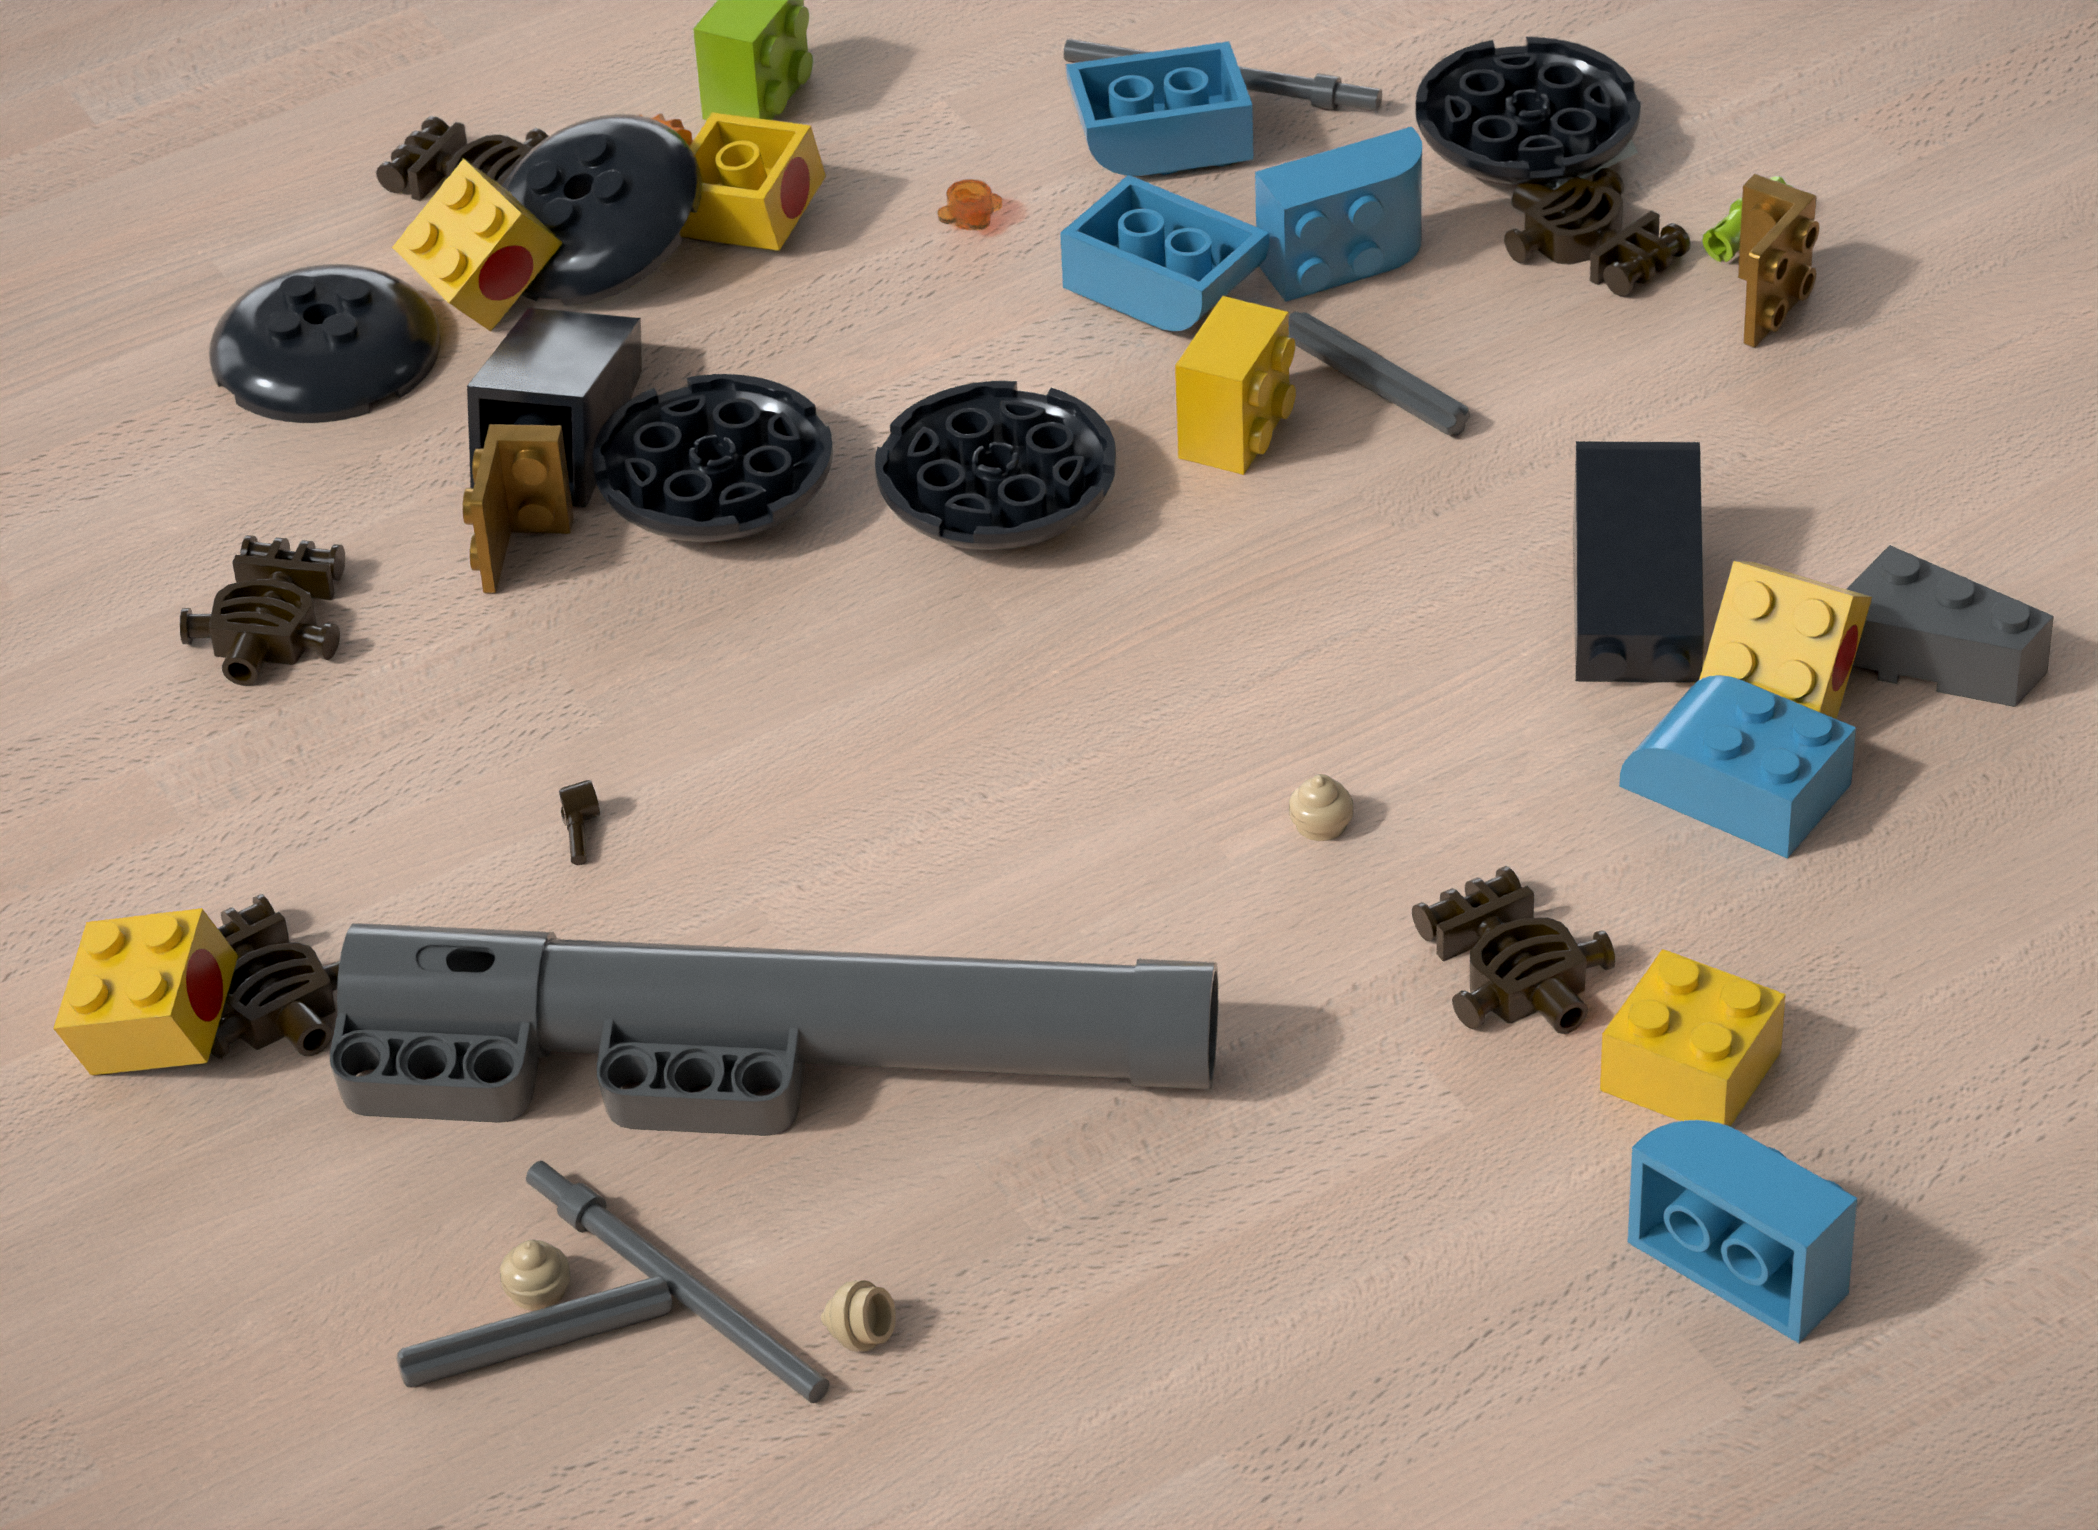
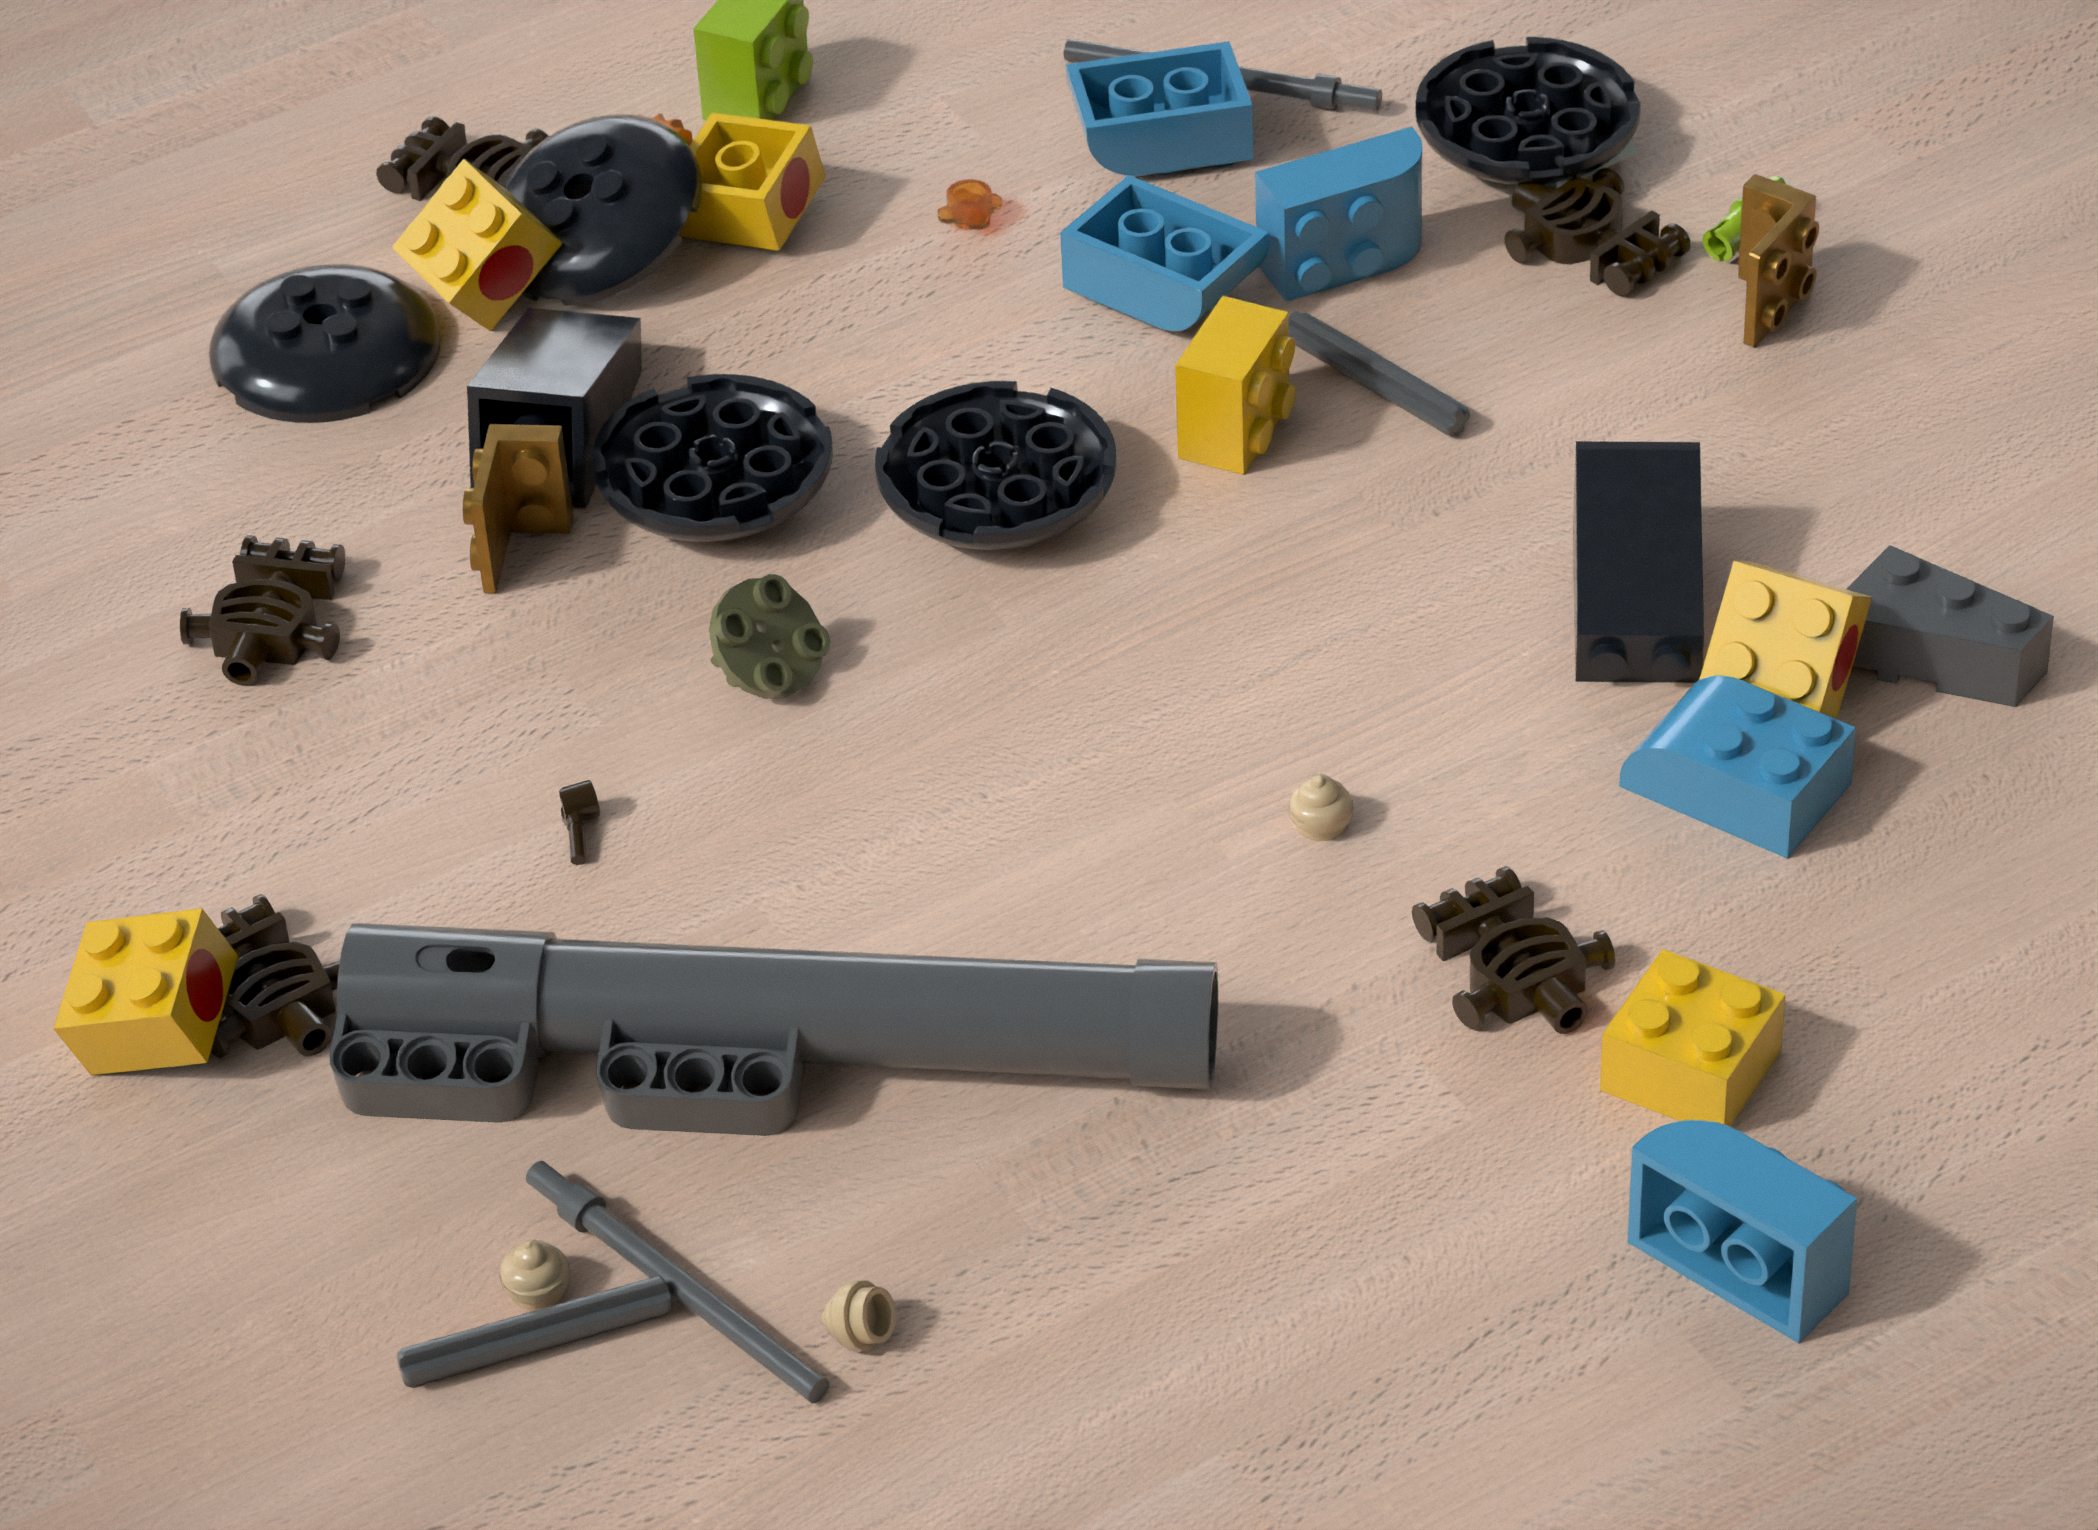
(779, 657): none -> olive plate

